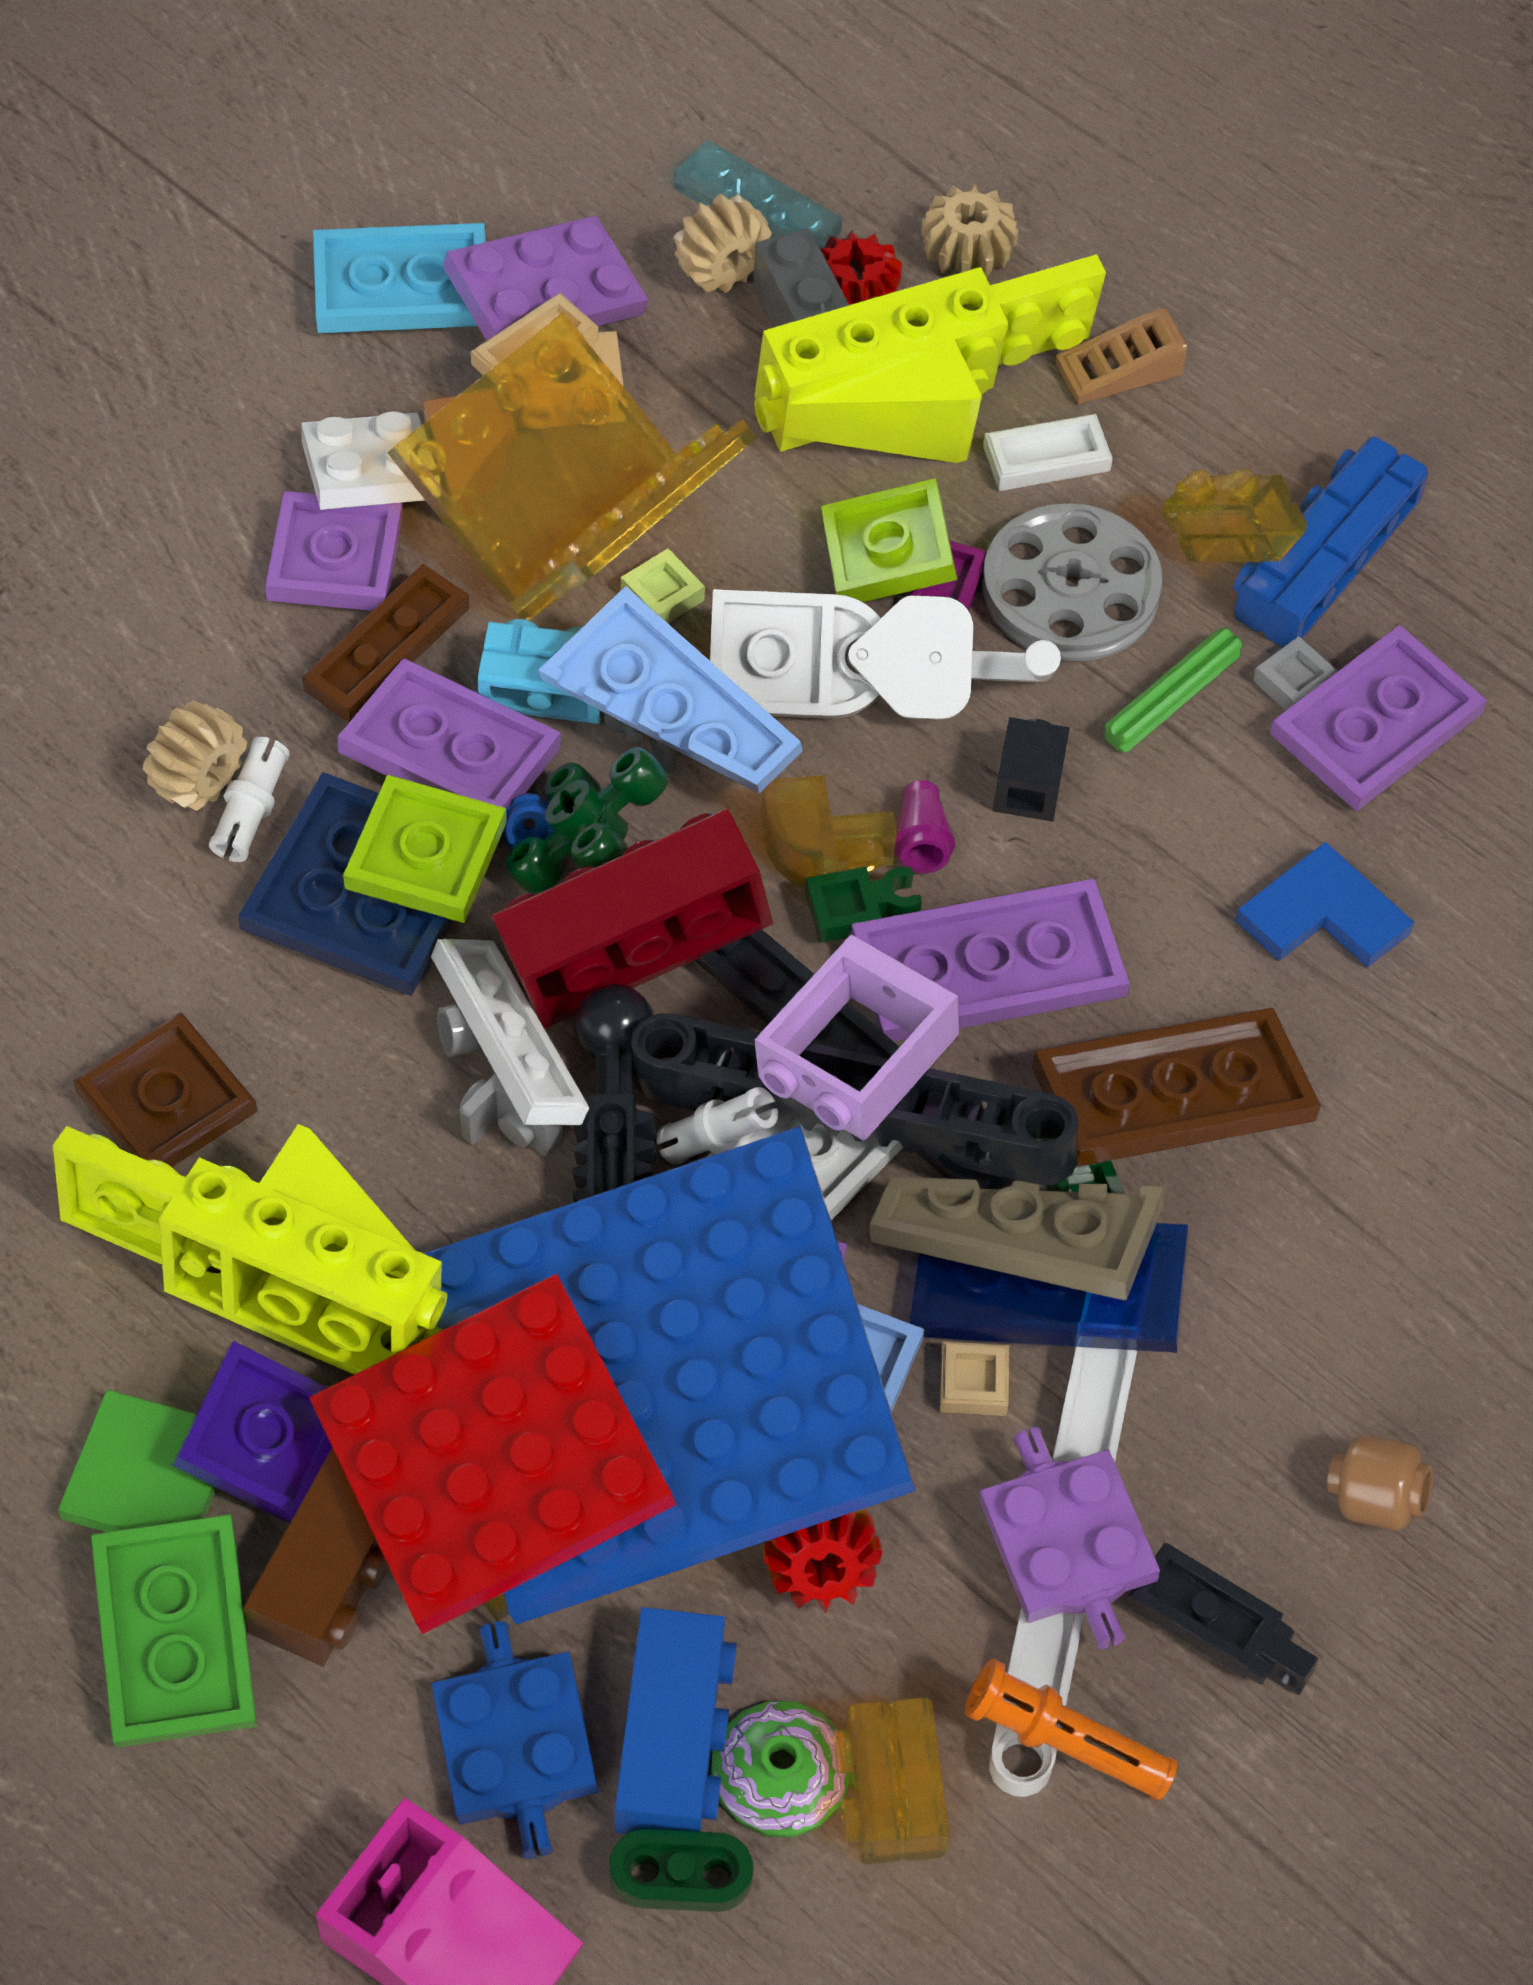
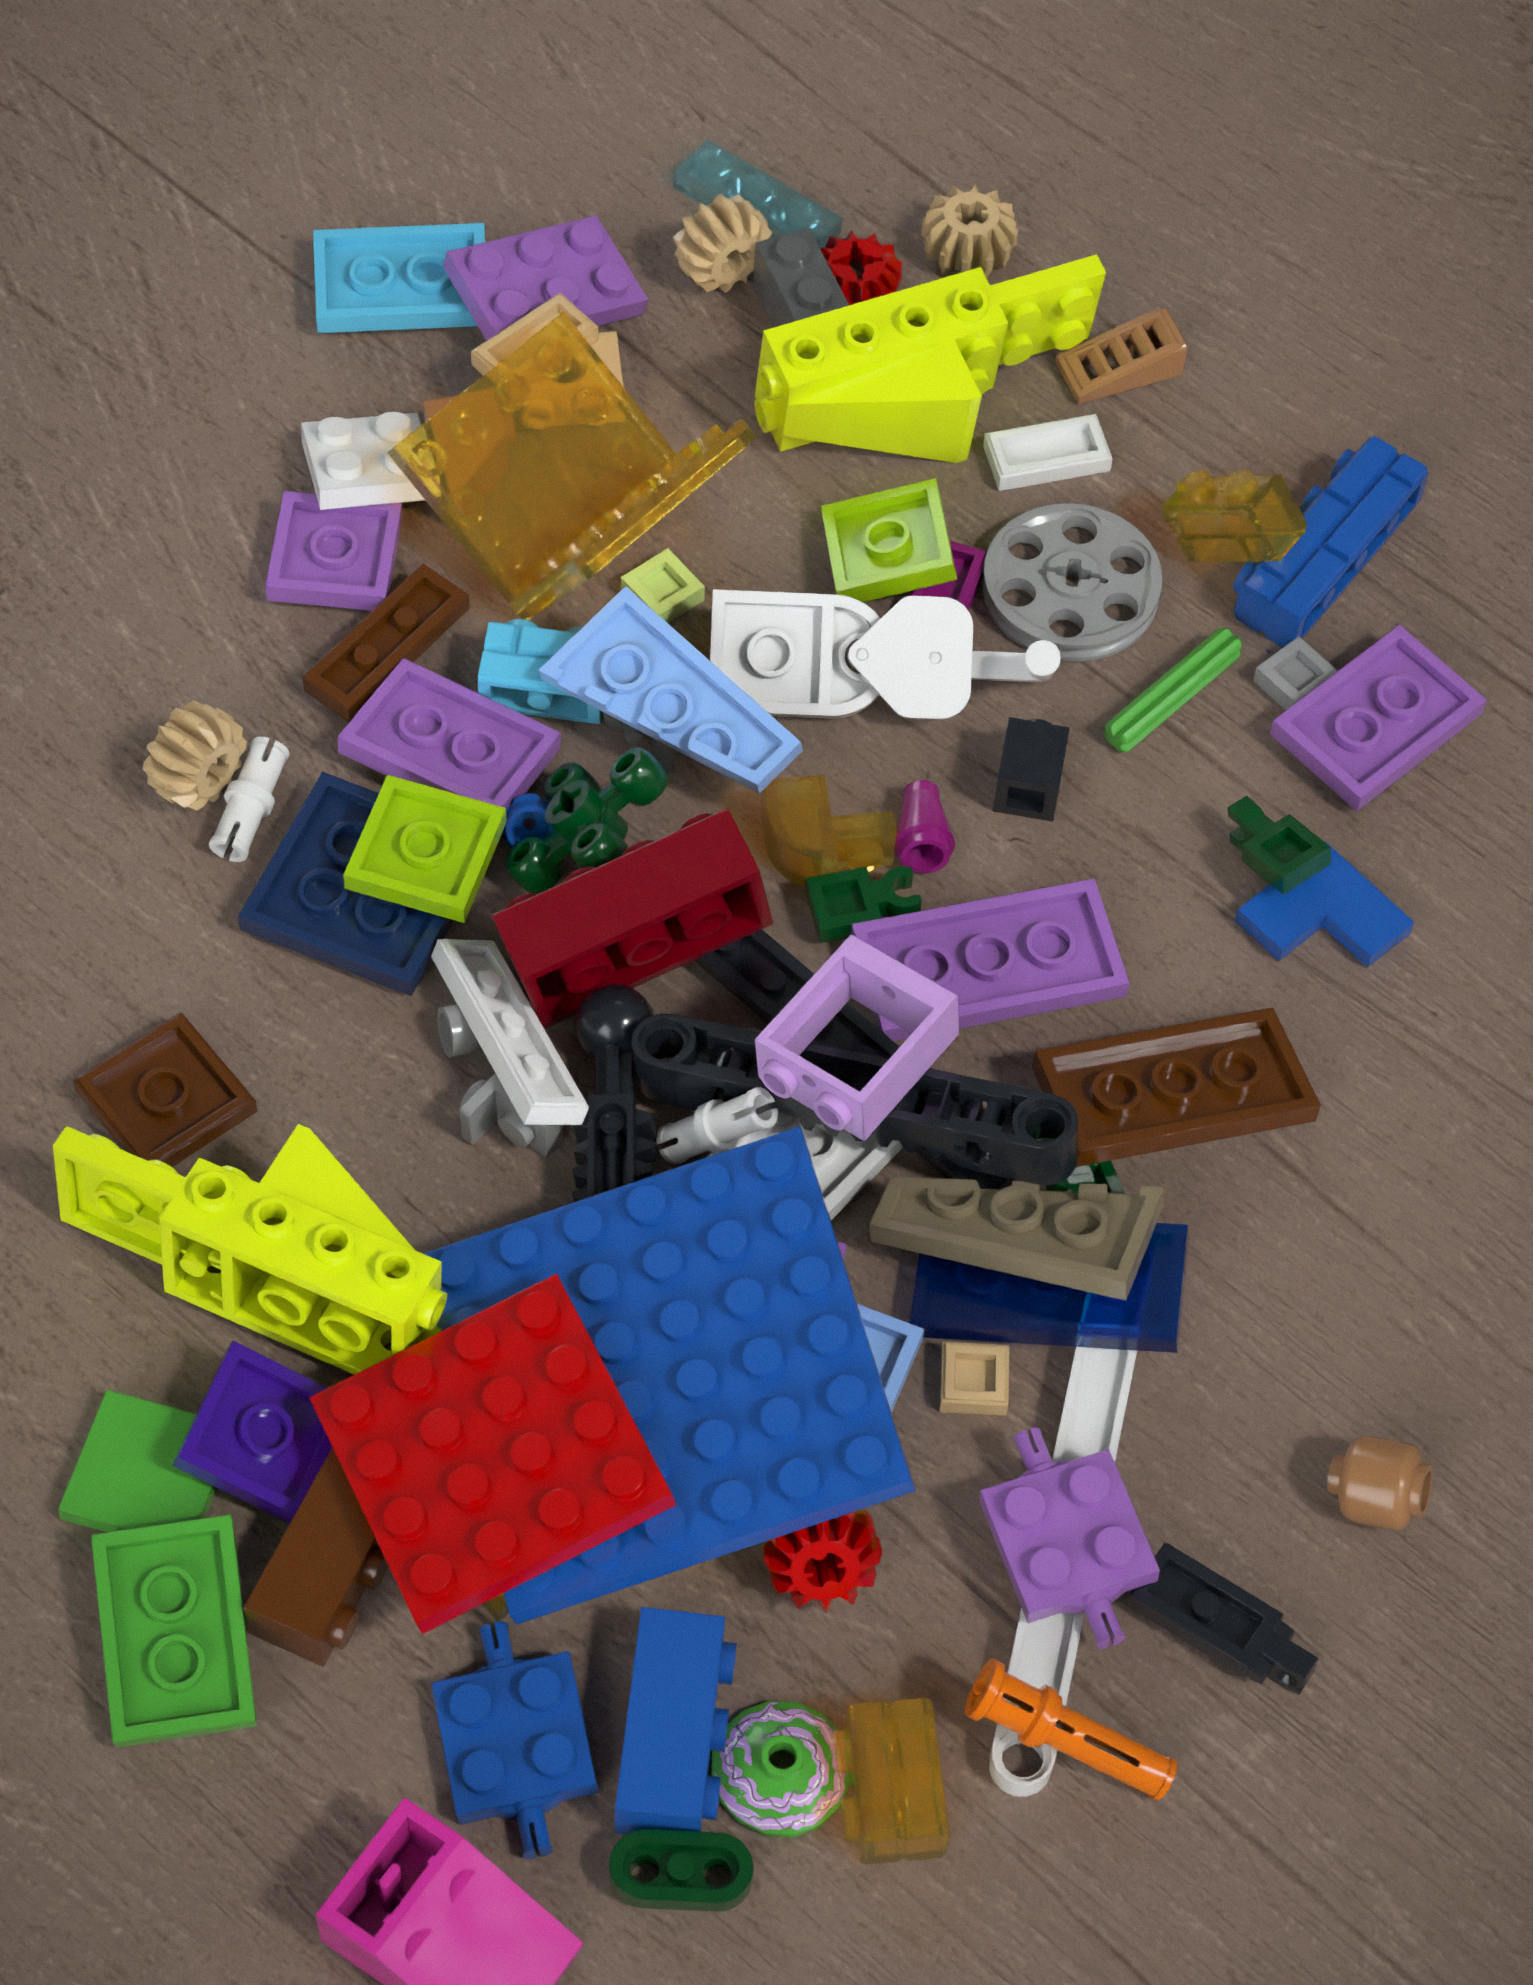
(1278, 851): none -> dark green plate

